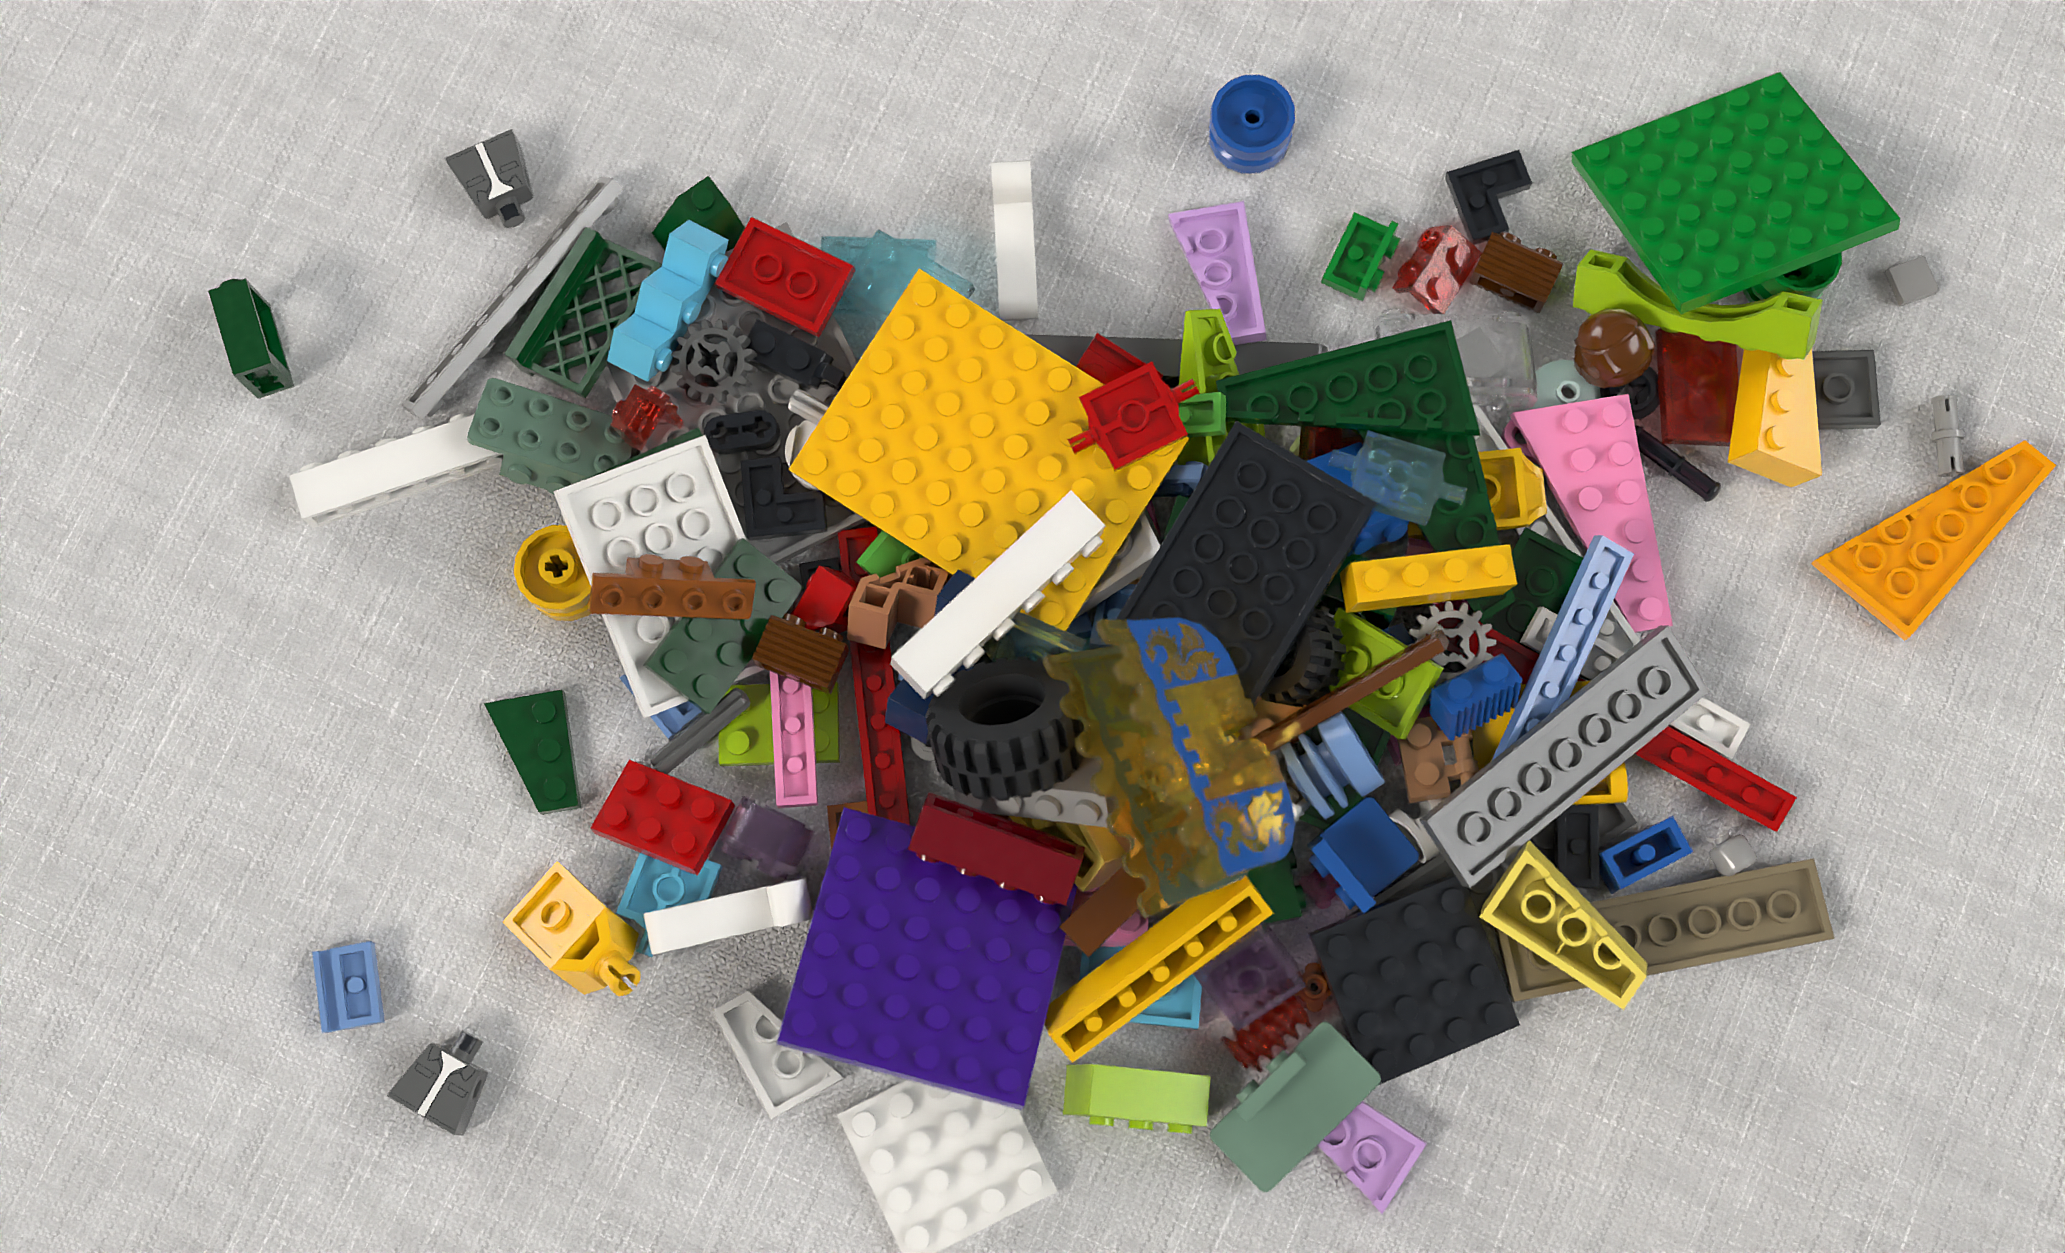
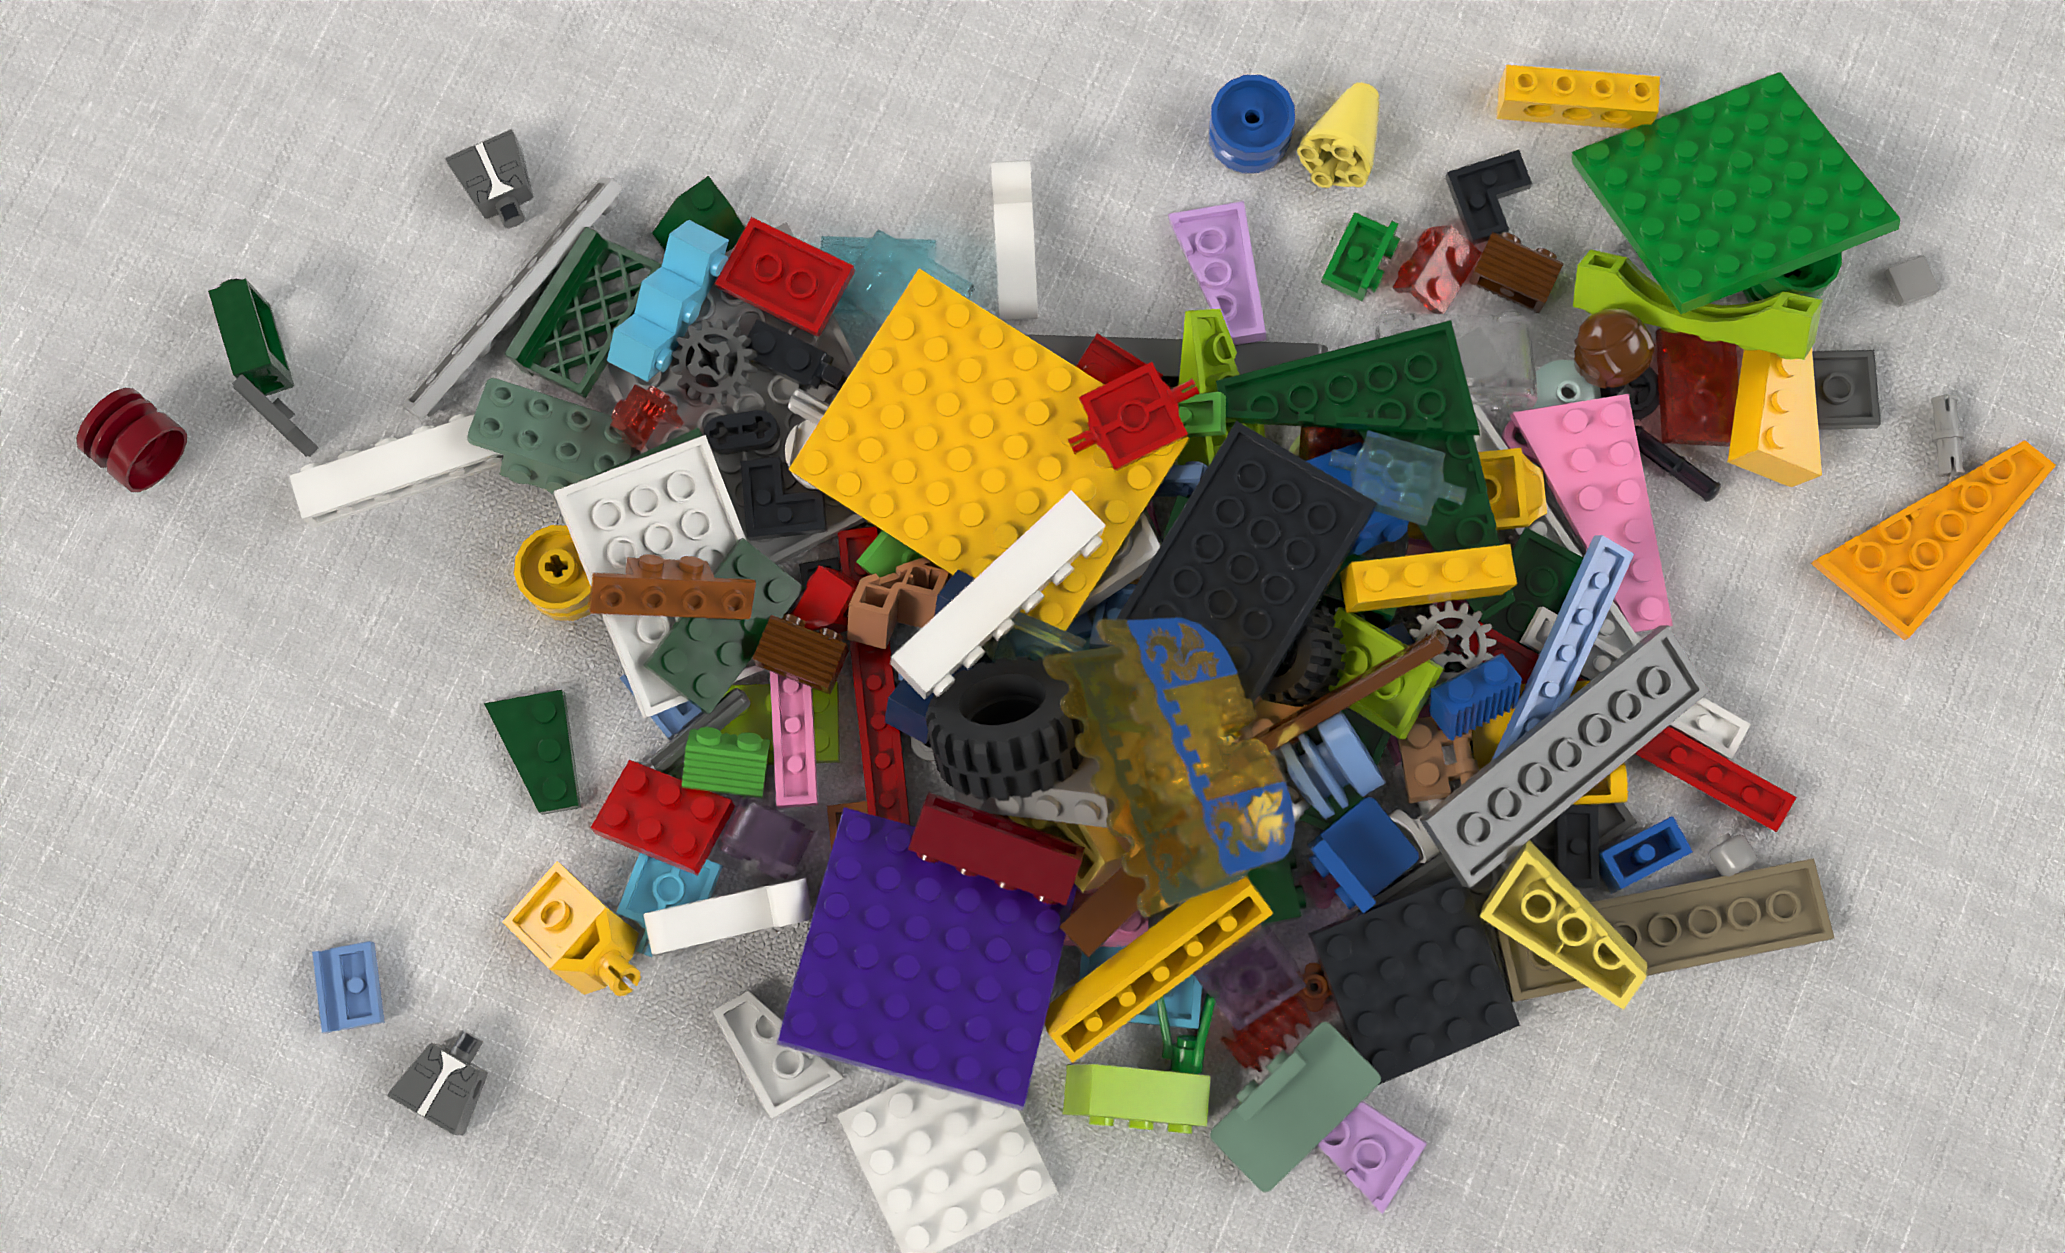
(131, 439): none -> dark red wheel
(276, 413): none -> dark grey plate
(726, 762): none -> bright green brick
(1189, 1050): none -> green plant
(1343, 141): none -> light yellow cone
(1577, 97): none -> yellow brick

